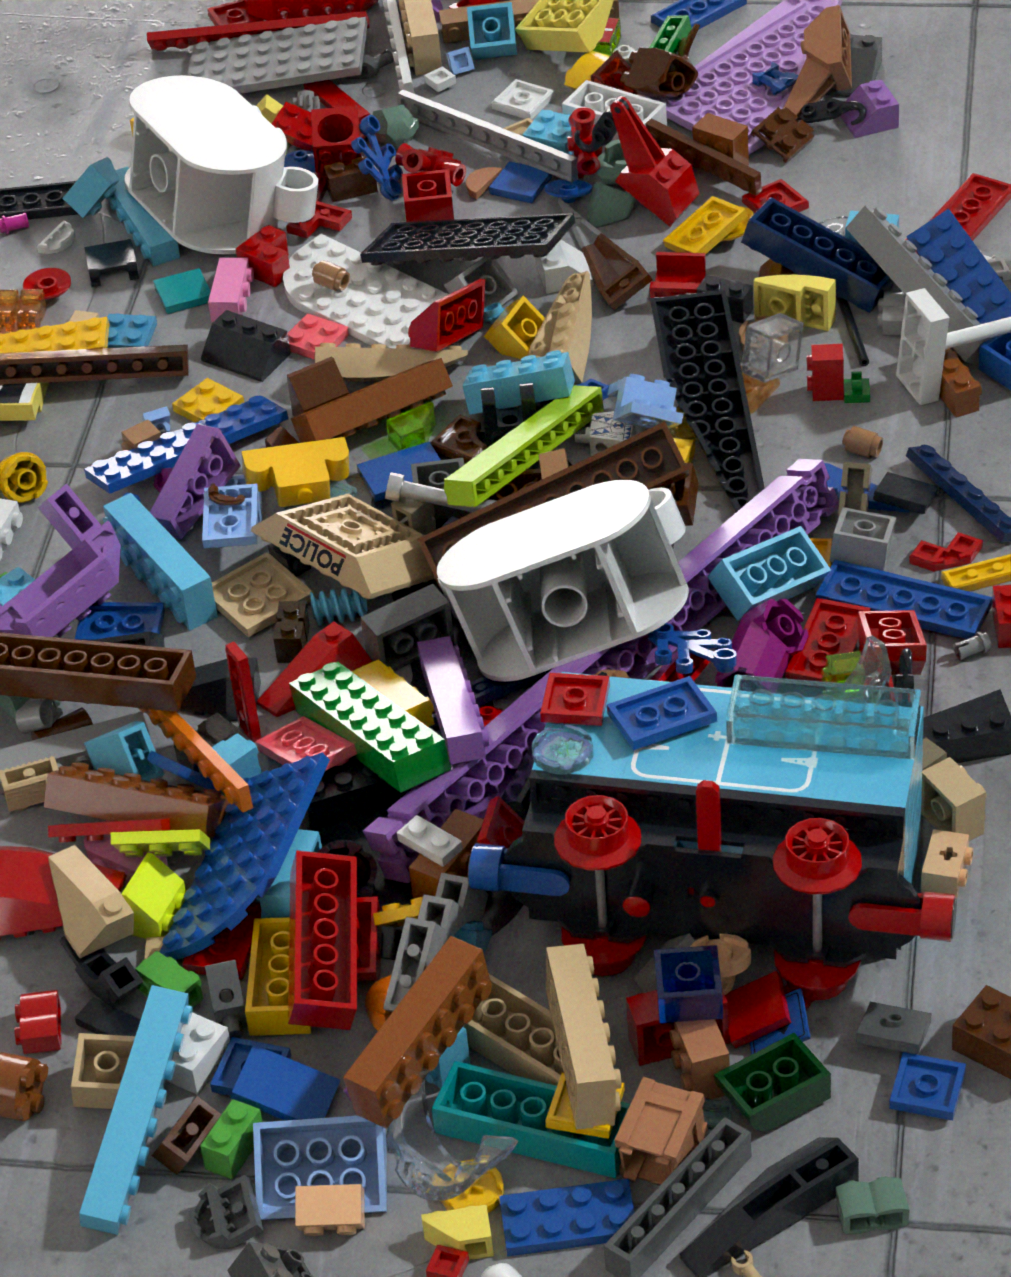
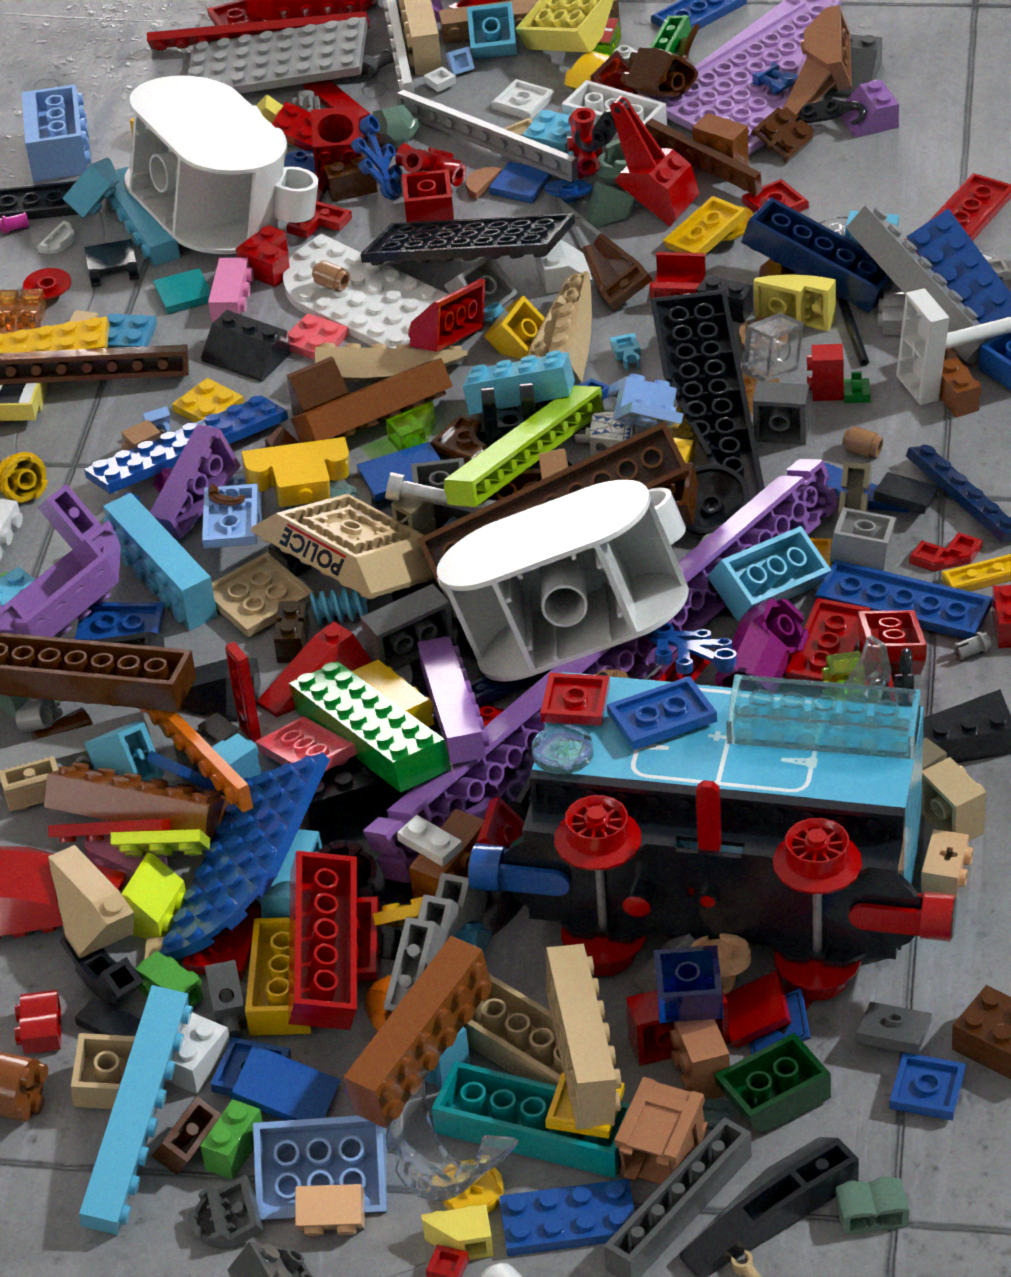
(56, 132): none -> light blue brick
(626, 348): none -> medium azure plate
(719, 489): none -> black dish
(781, 412): none -> dark grey brick

